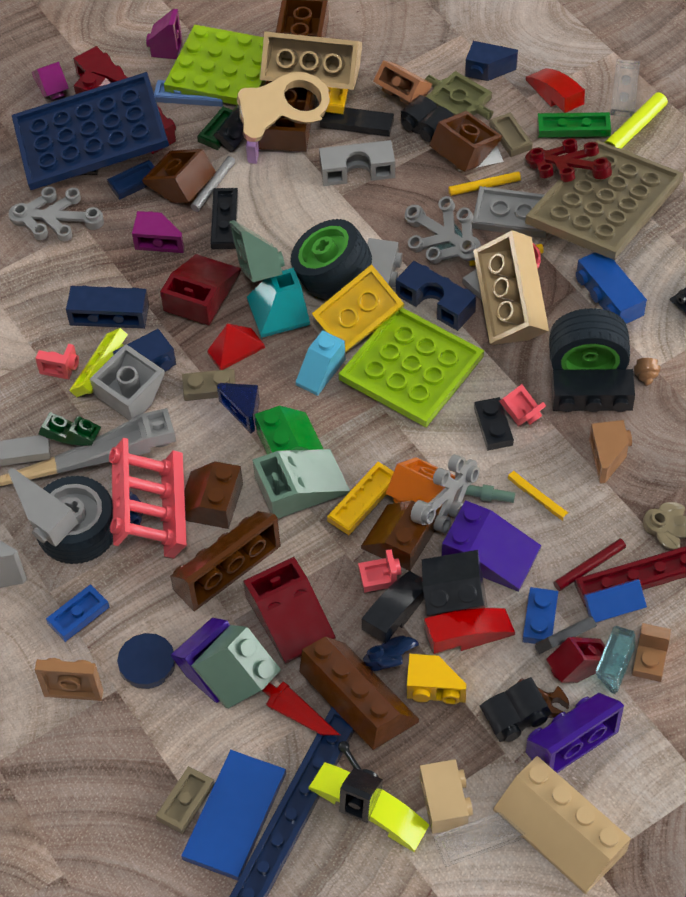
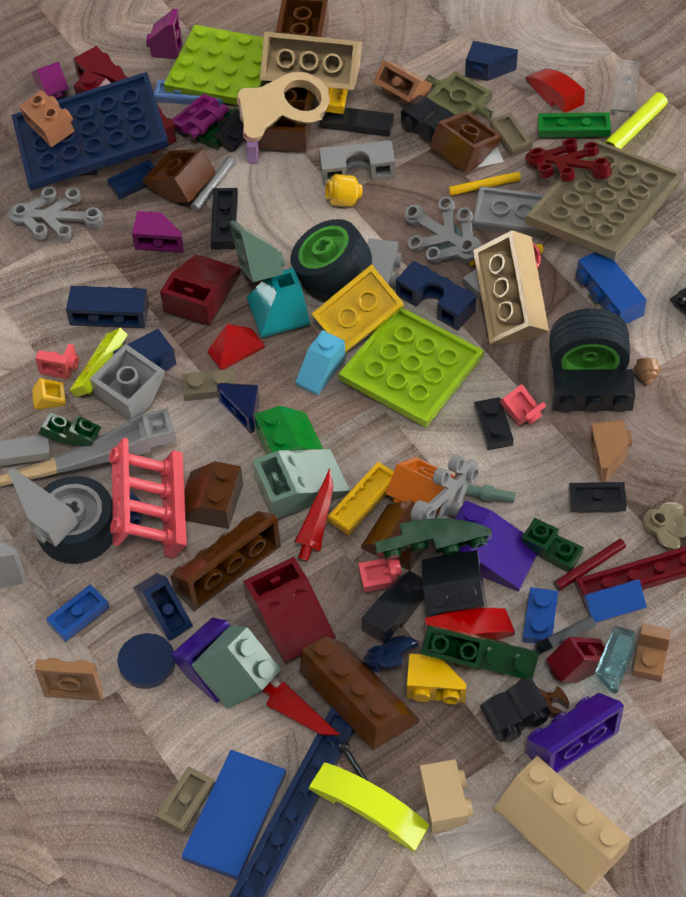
(47, 118): none -> nougat brick
(48, 394): none -> yellow slope
(163, 605): none -> dark blue slope
(199, 116): none -> magenta plate
(313, 528): none -> red bar
(343, 190): none -> yellow head
(360, 794): black slope -> none
(443, 533): none -> dark green slope
(479, 652): none -> dark green slope
(537, 495): yellow piece -> none
(547, 543): none -> dark green slope
(597, 496): none -> black plate

